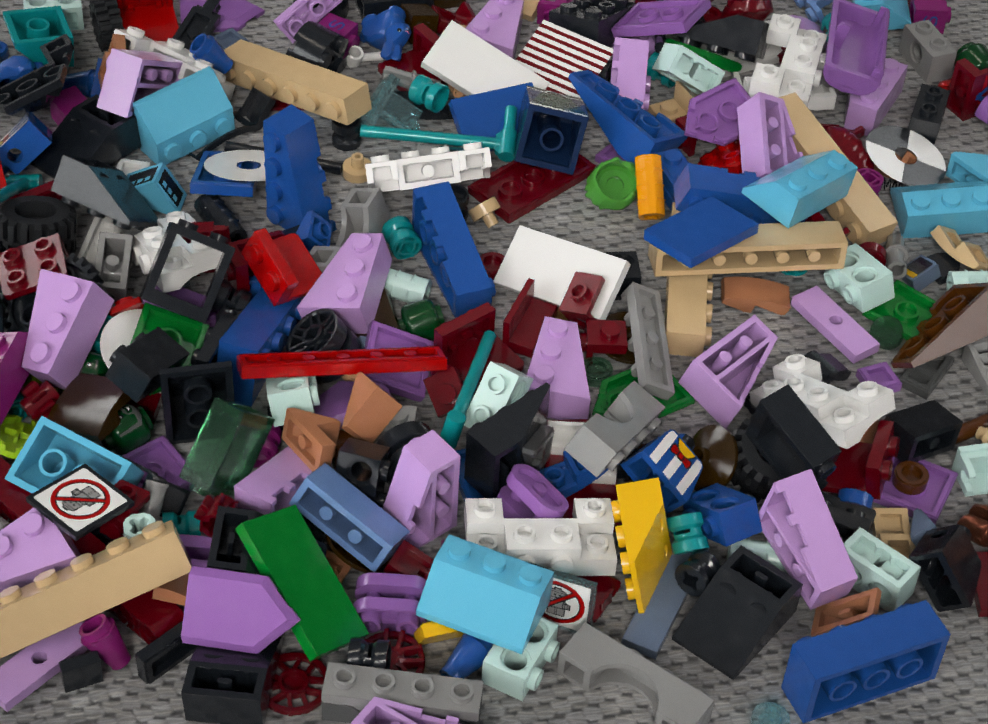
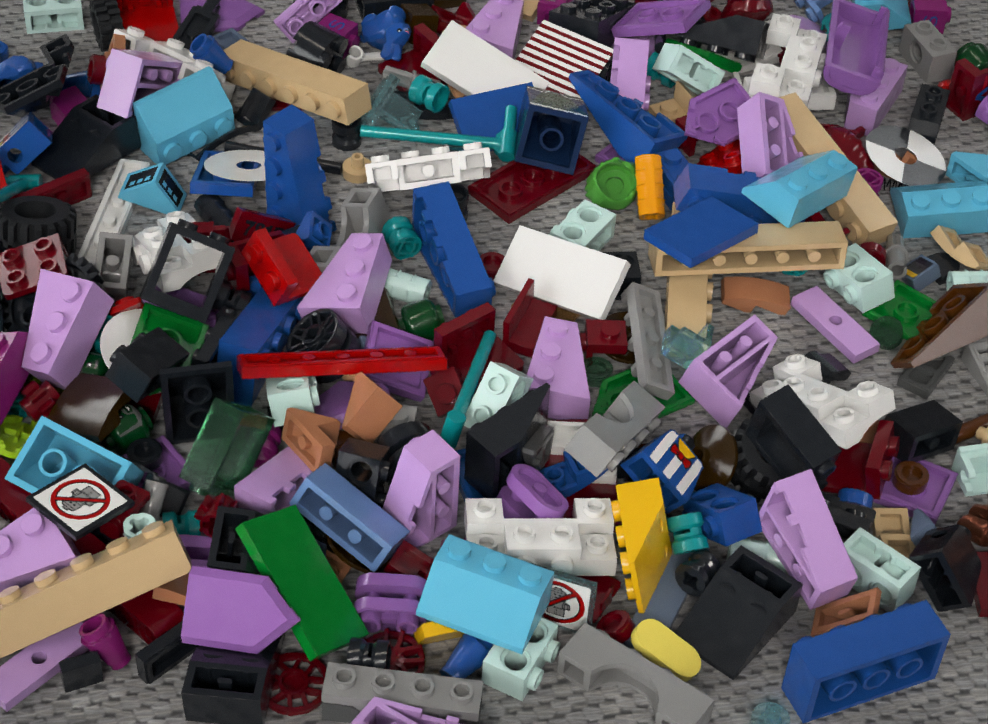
(35, 28): teal slope -> none
(96, 69): none -> dark red tile
(103, 191): black slope -> none
(146, 452): none -> black tile
(247, 221): none -> dark red tile
(485, 212): tan tile -> none
(581, 297): dark red bracket -> none
(587, 226): none -> light aqua brick
(617, 624): none -> dark red tile
(666, 649): none -> light yellow tile
(685, 345): none -> clear light blue panel
(881, 374): medium lavender tile -> none

